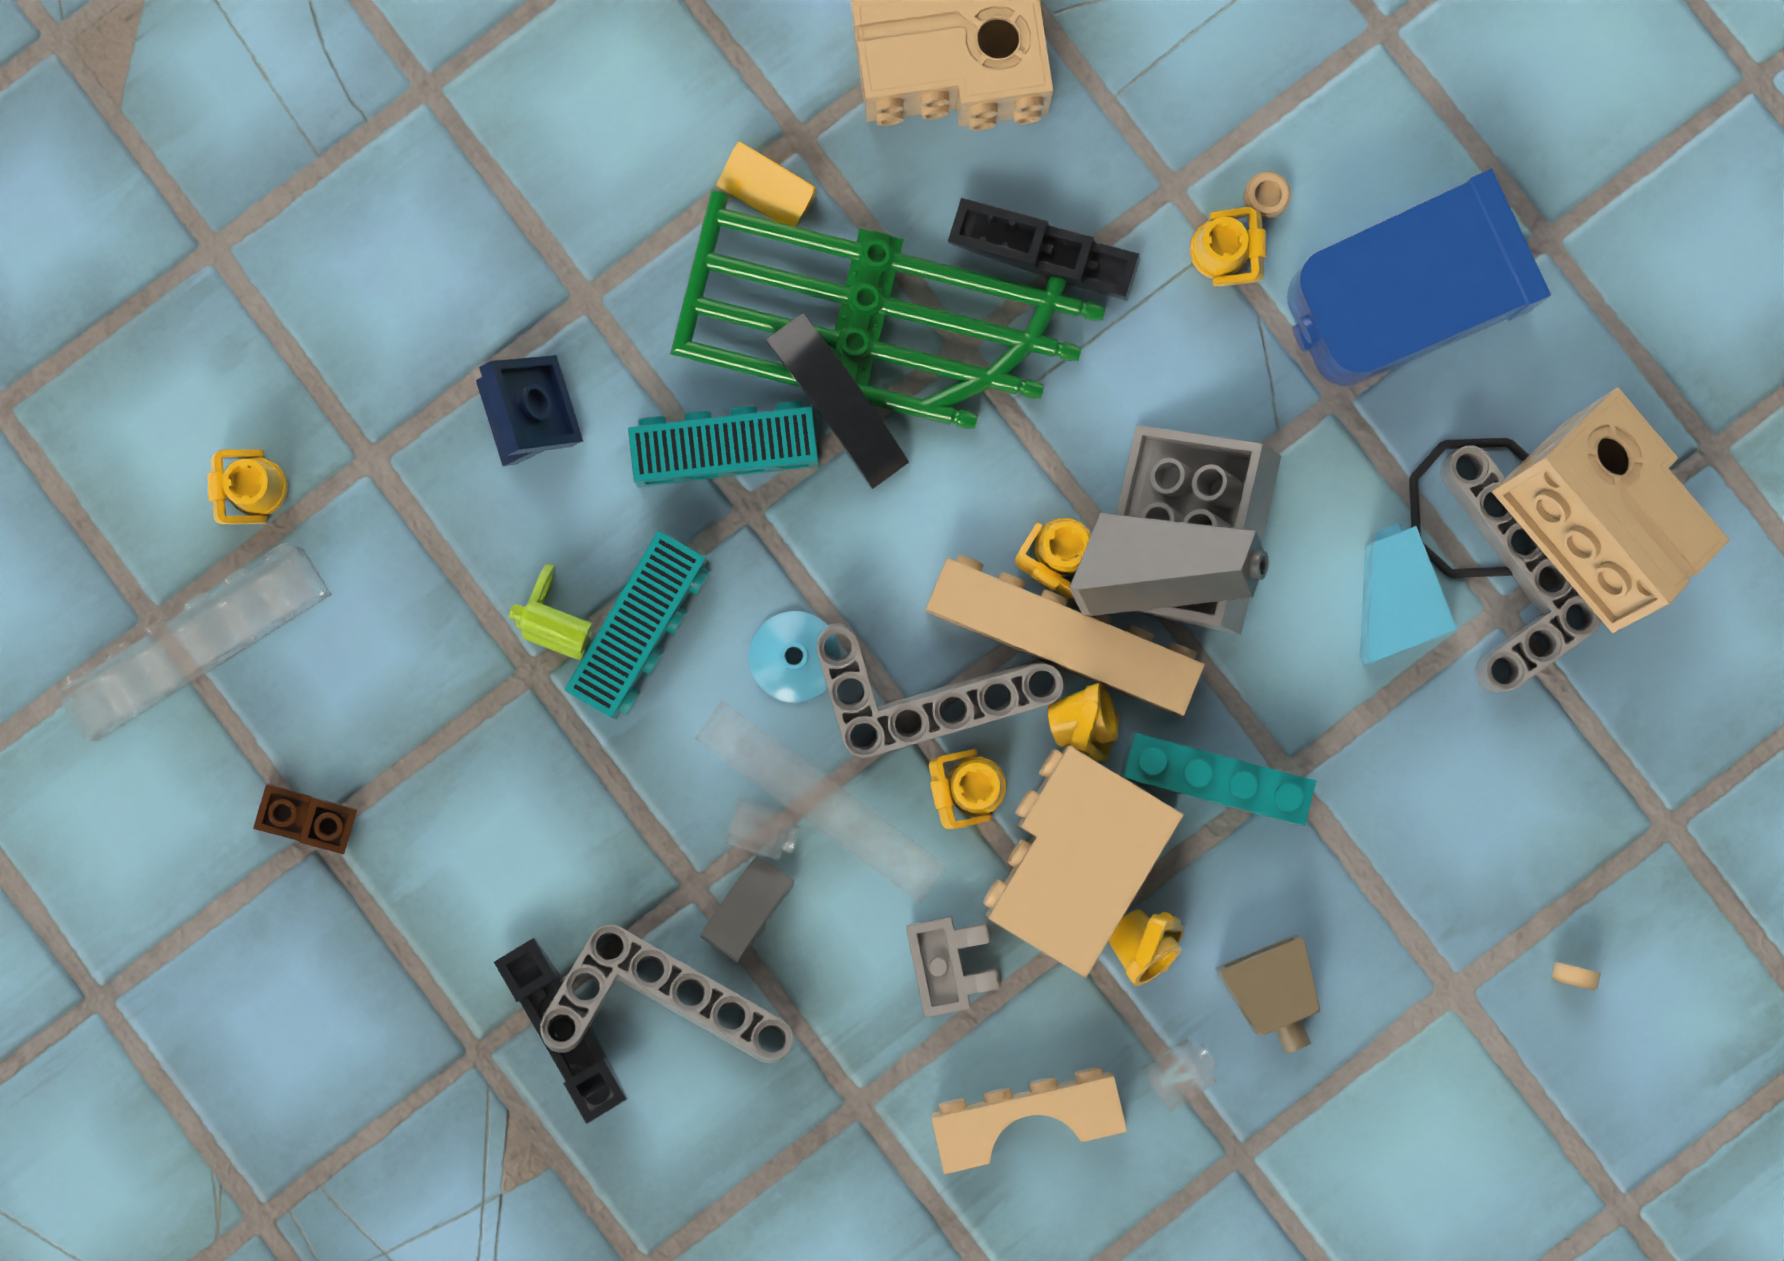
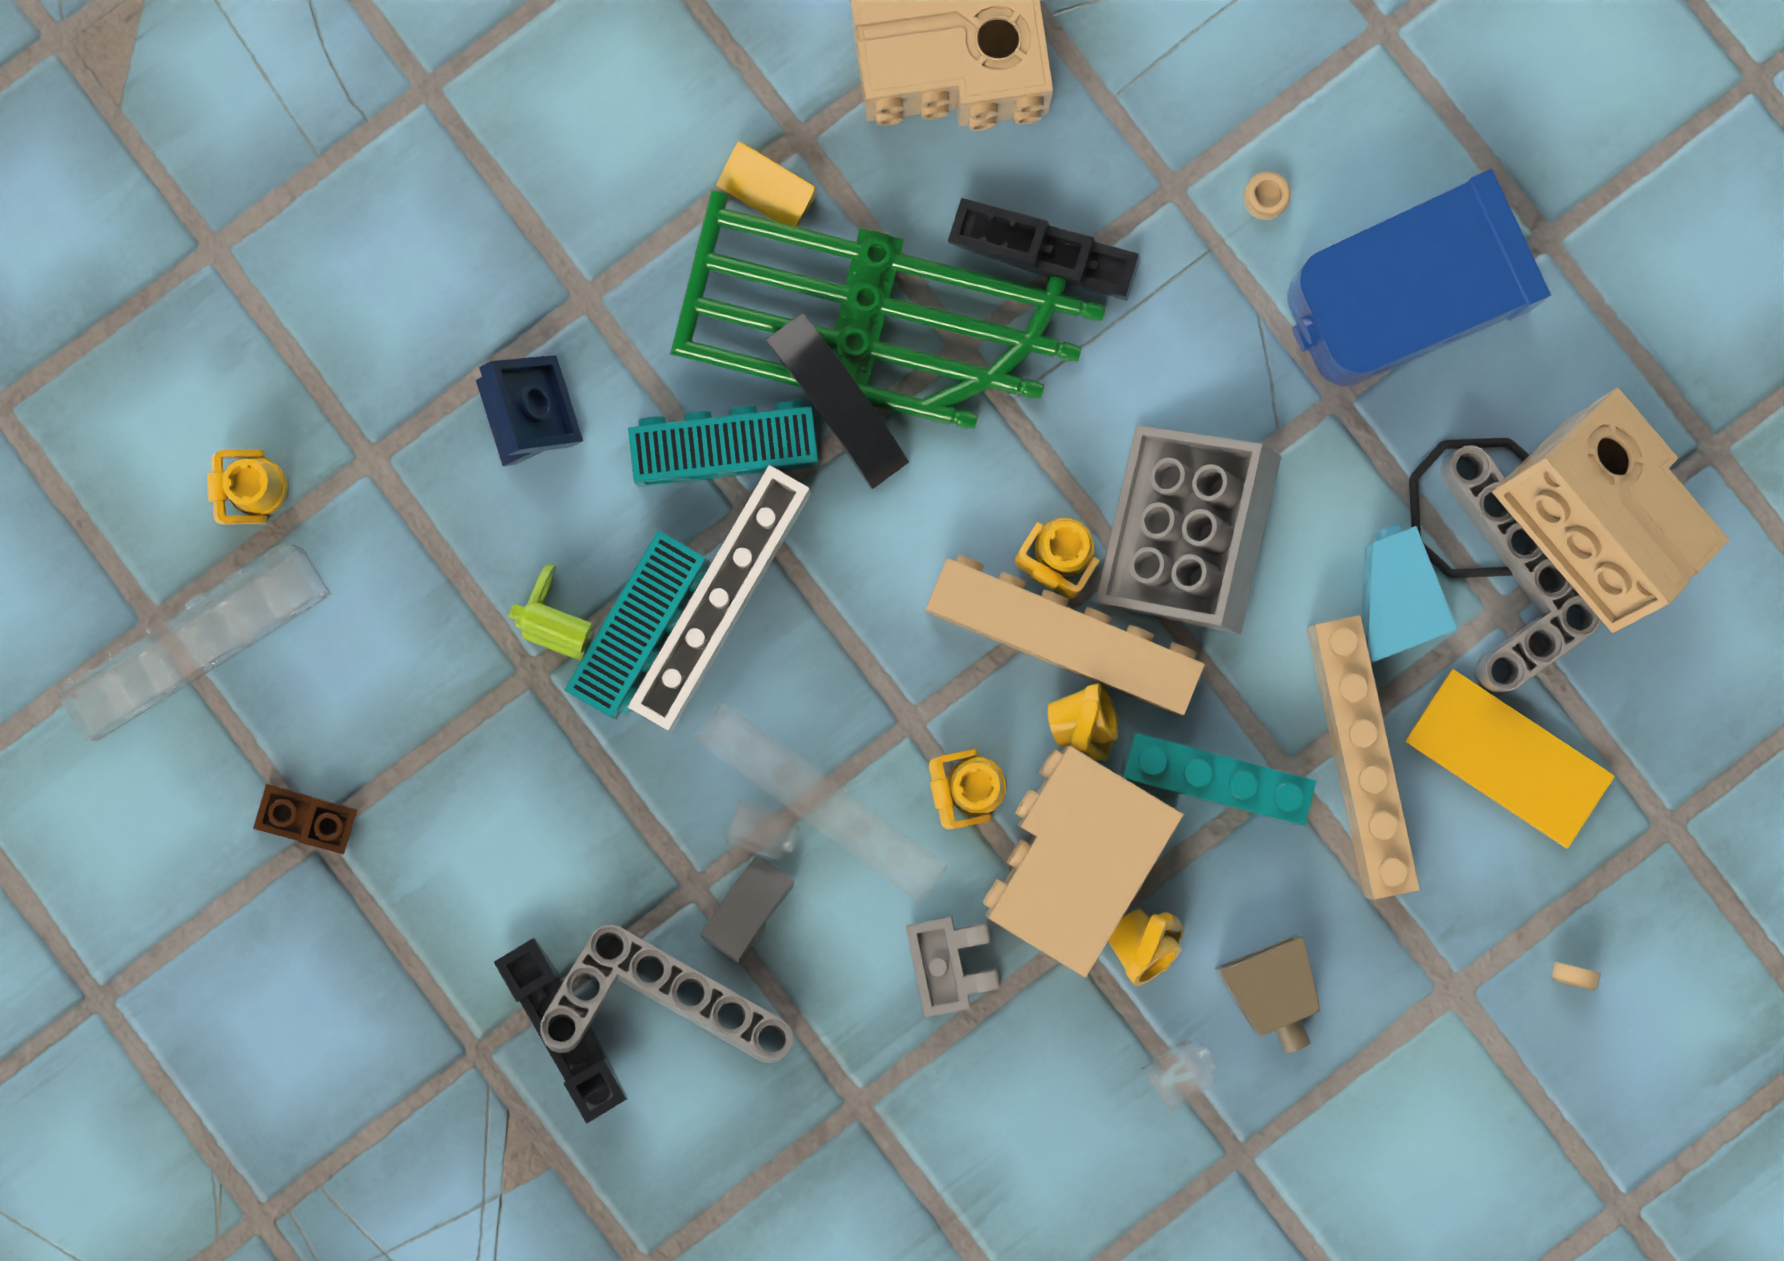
(720, 598): none -> white brick
(768, 659): medium azure dish -> none
(927, 703): light grey beam -> none
(969, 1131): tan arch -> none
(1165, 564): slope -> none
(1225, 244): yellow piece -> none
(1362, 758): none -> tan brick
(1509, 758): none -> yellow piece

